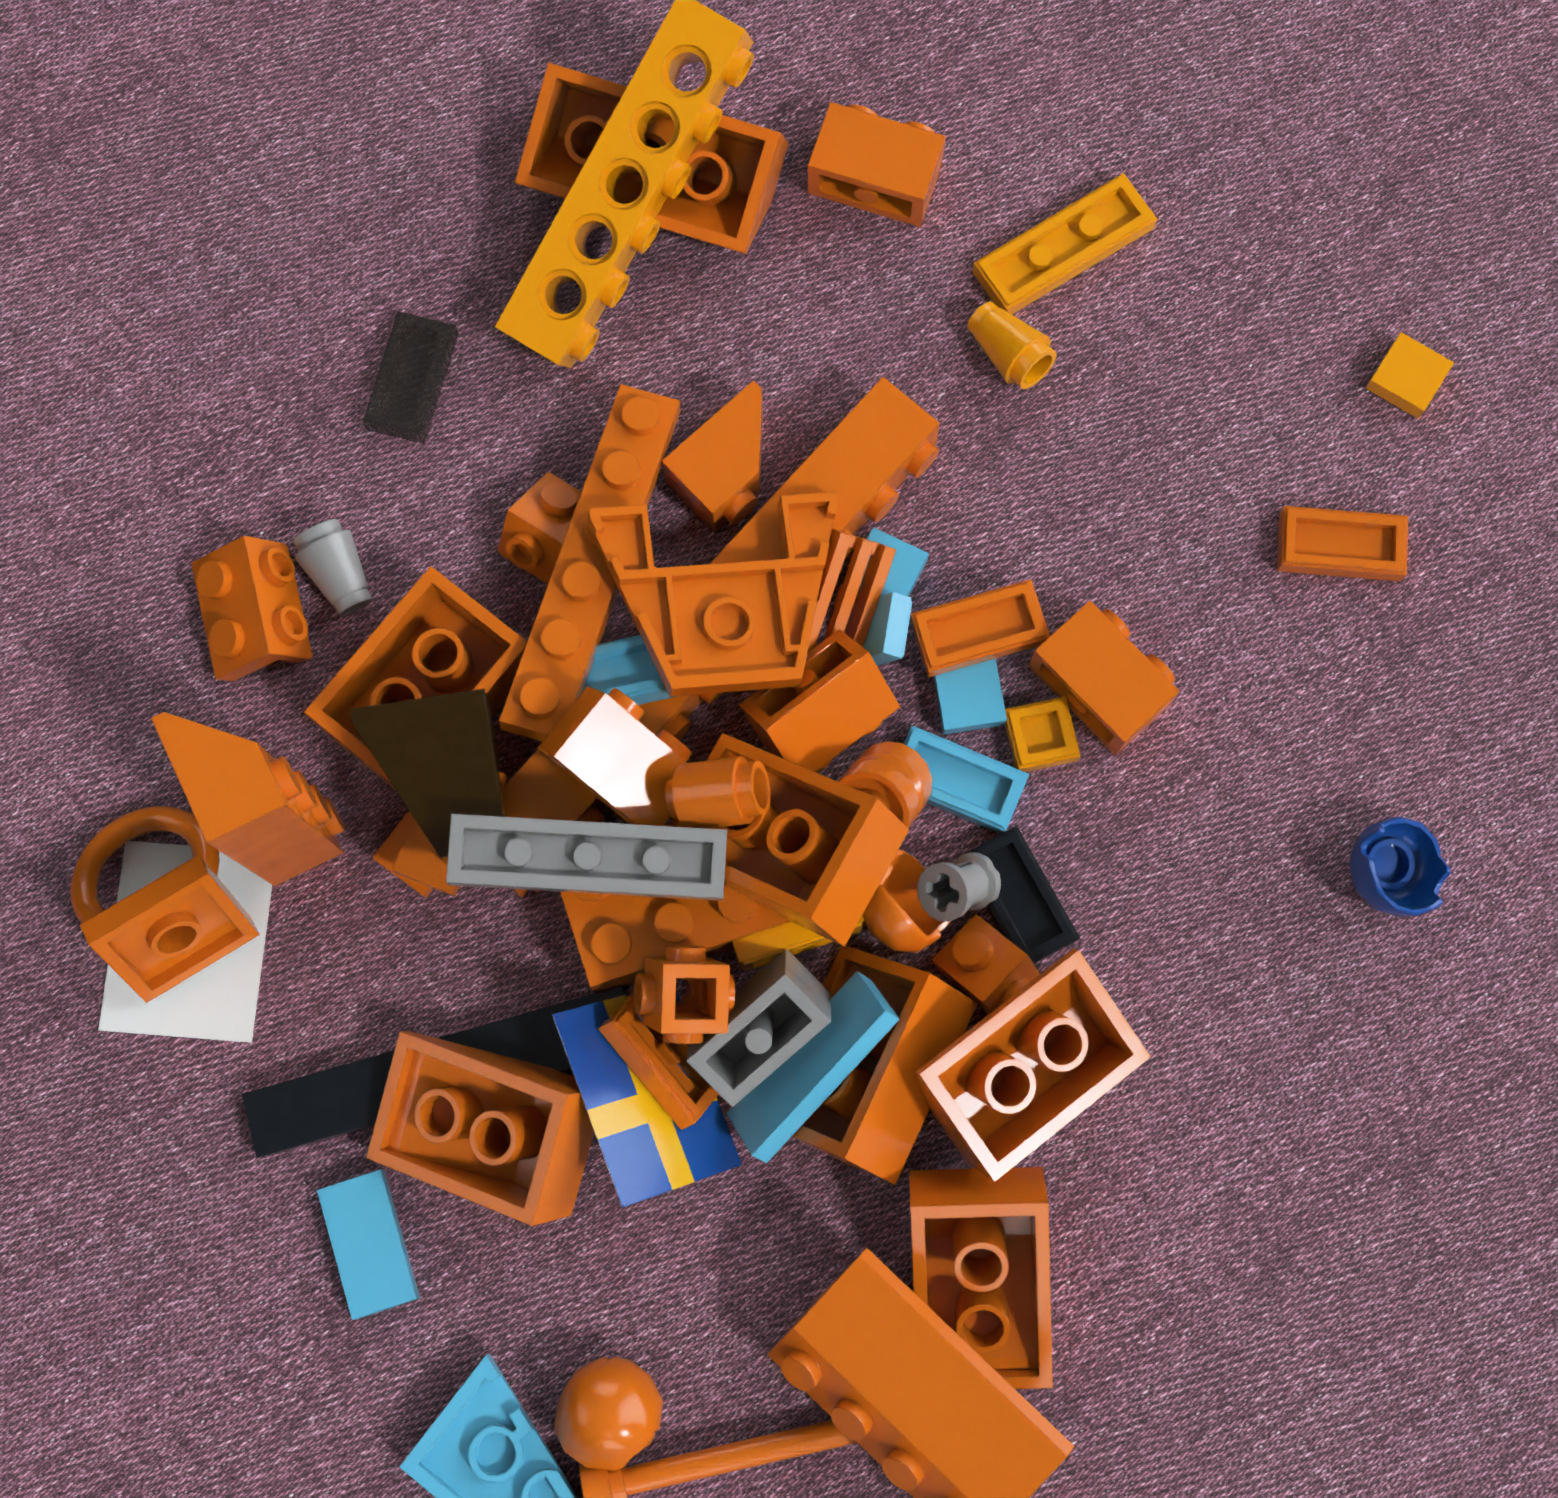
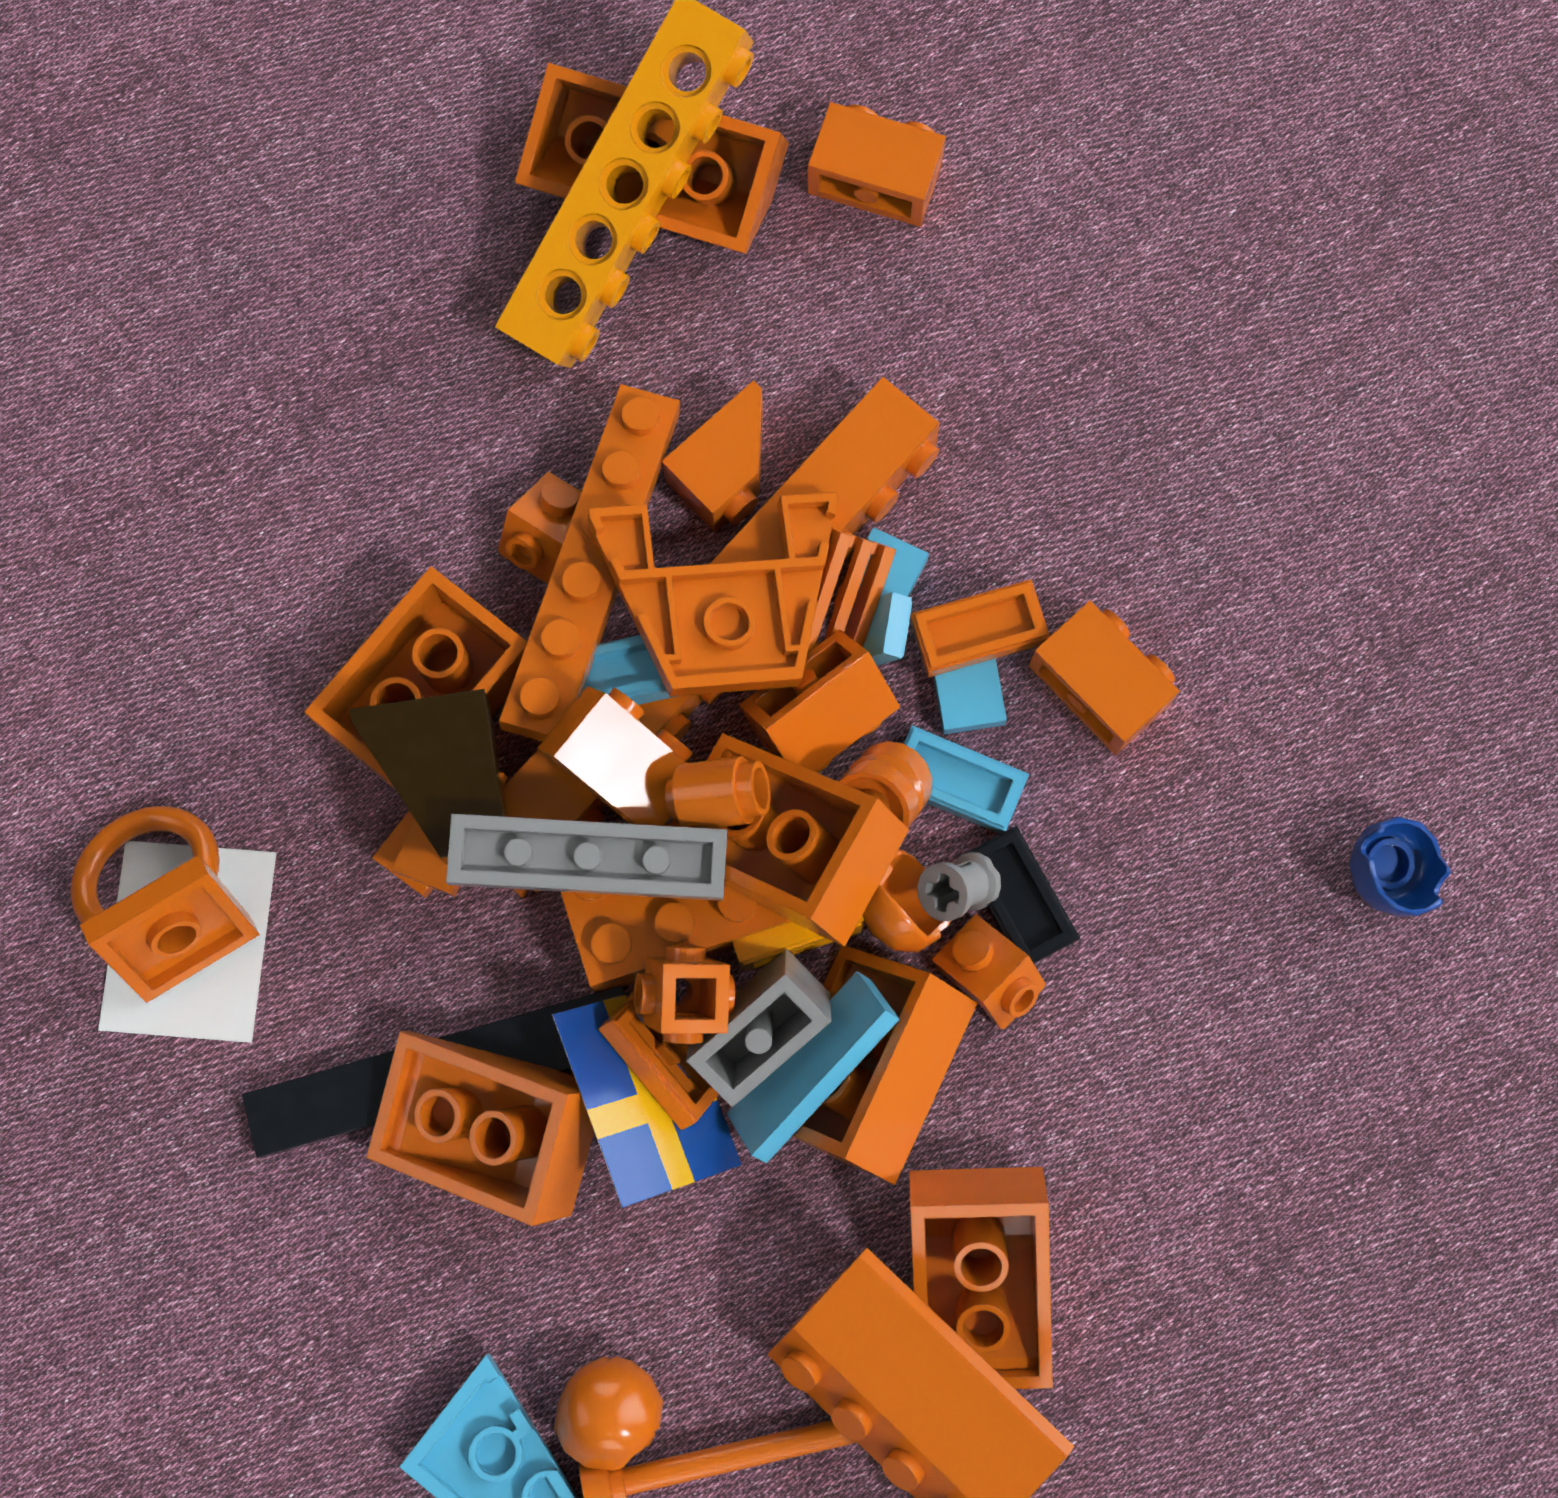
(250, 607): orange bracket -> none
(250, 801): orange slope -> none
(333, 565): light grey cone -> none
(368, 1244): medium azure tile -> none
(410, 377): clear smoke tile -> none
(1012, 345): light orange cone -> none
(1030, 1066): orange slope -> none
(1041, 735): light orange tile -> none
(1064, 245): light orange tile -> none
(1342, 543): orange tile -> none
(1409, 375): light orange tile -> none

